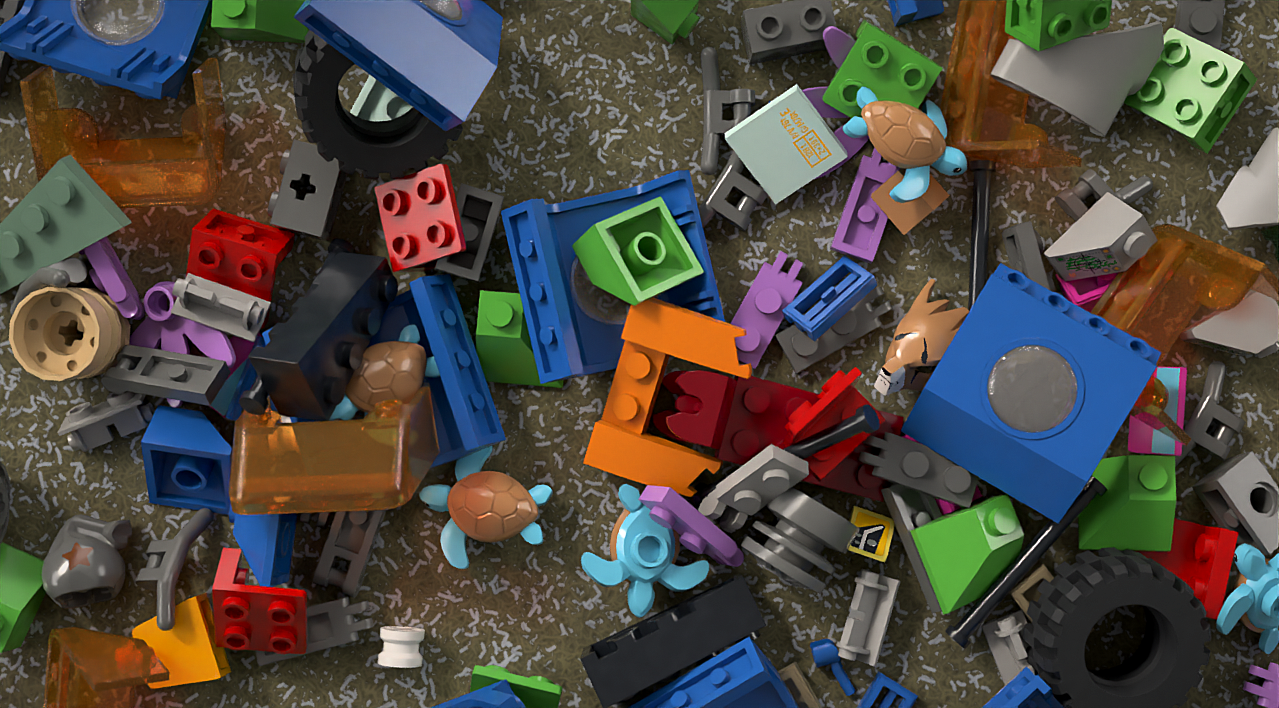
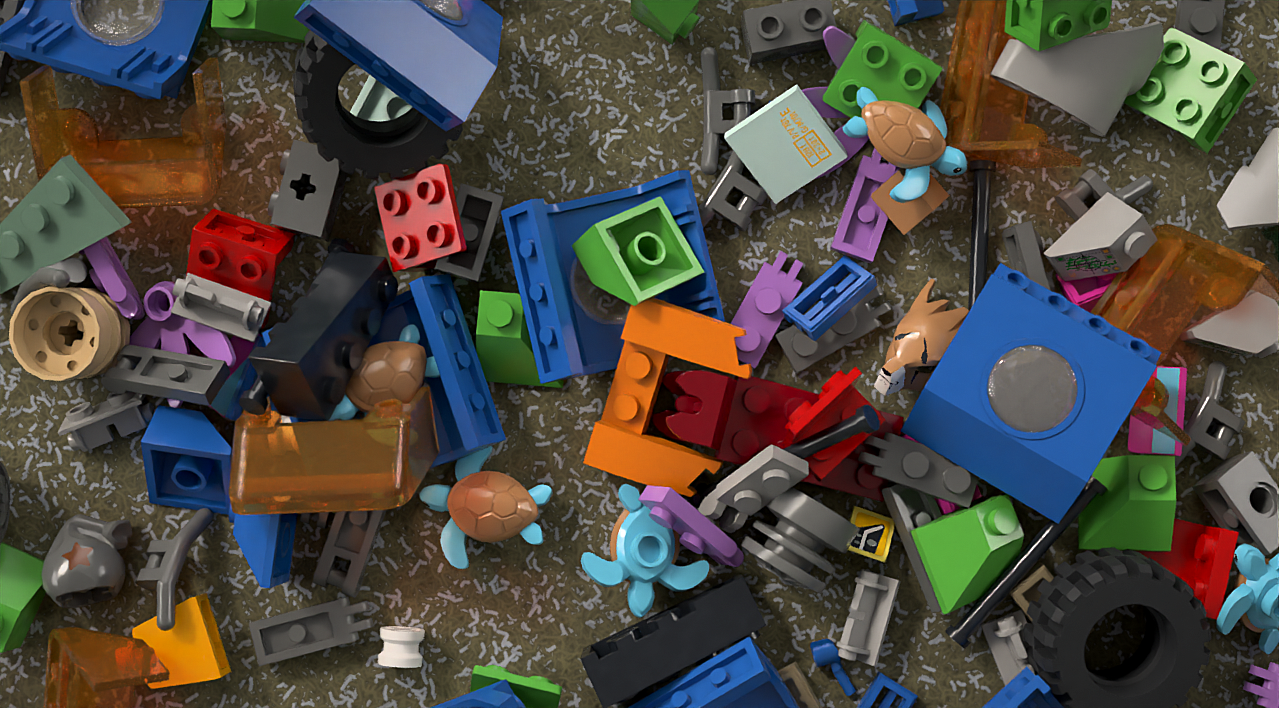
(256, 615): red bracket -> none

